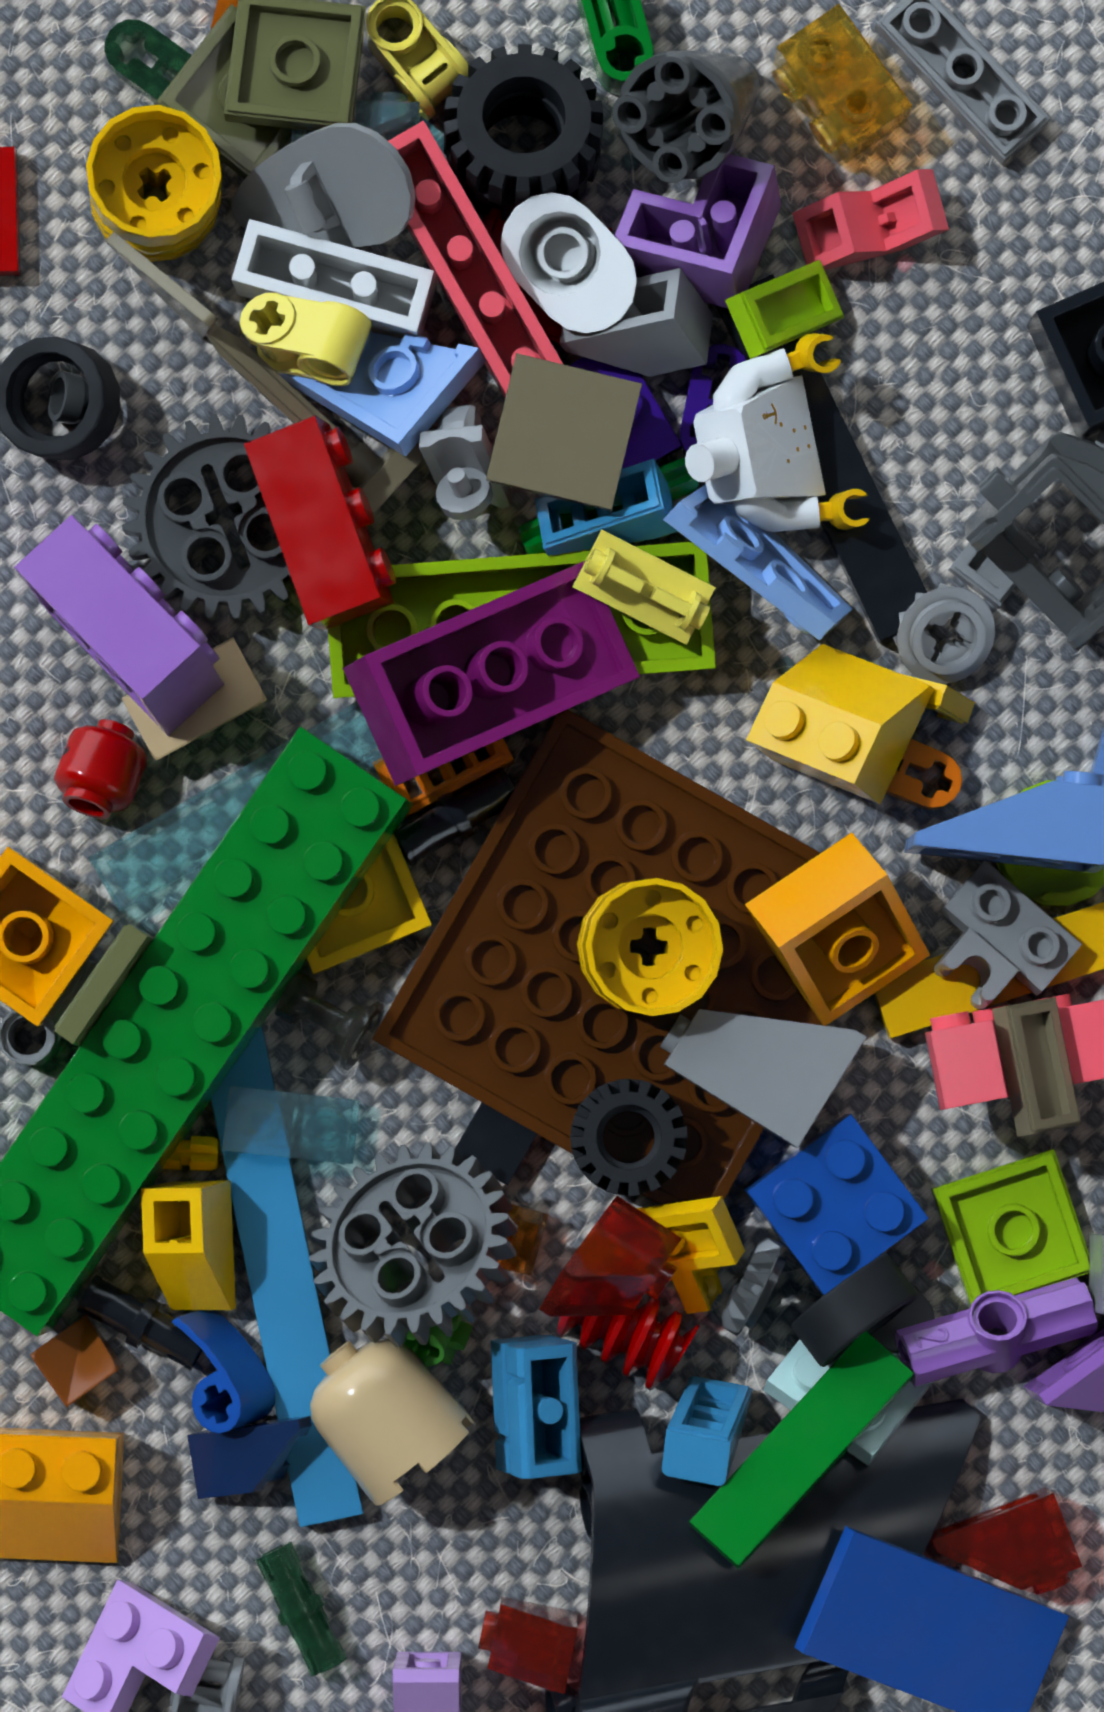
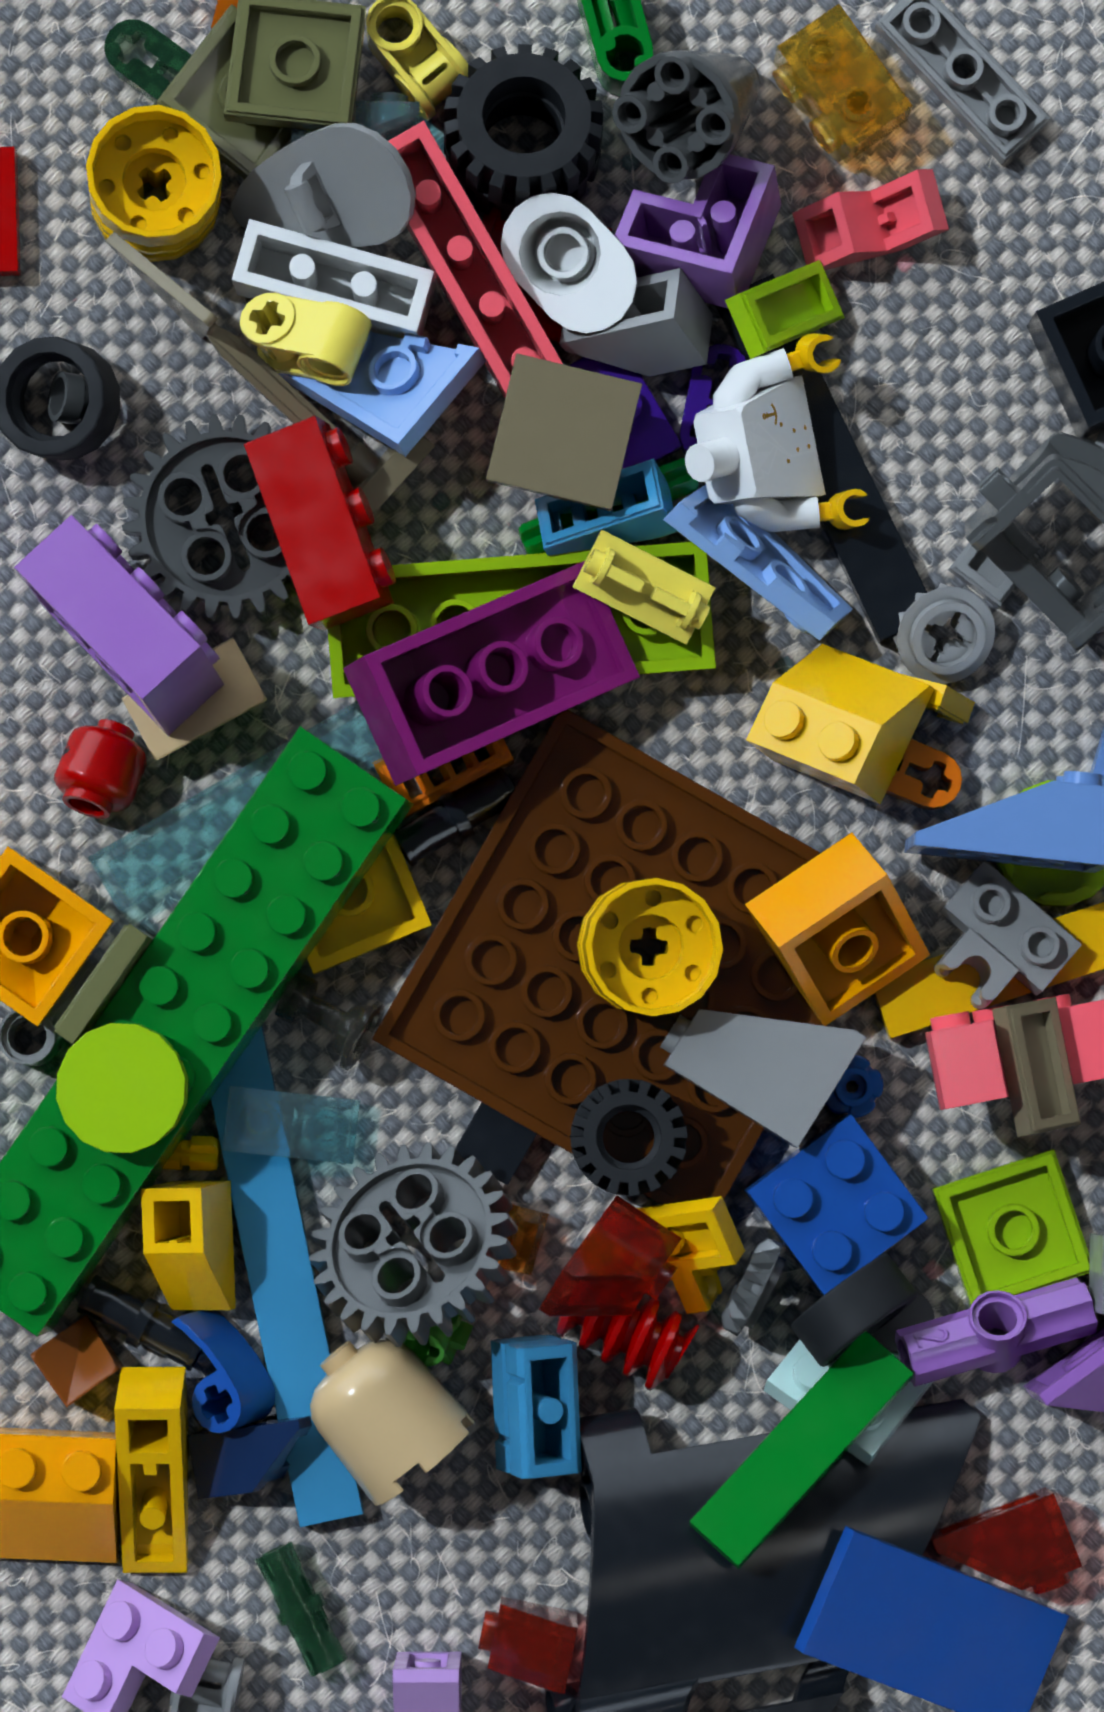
(122, 1087): none -> lime tile
(152, 1468): none -> yellow slope
(459, 463): light grey hips -> none
(705, 1430): dark azure slope -> none
(862, 1100): none -> blue plate

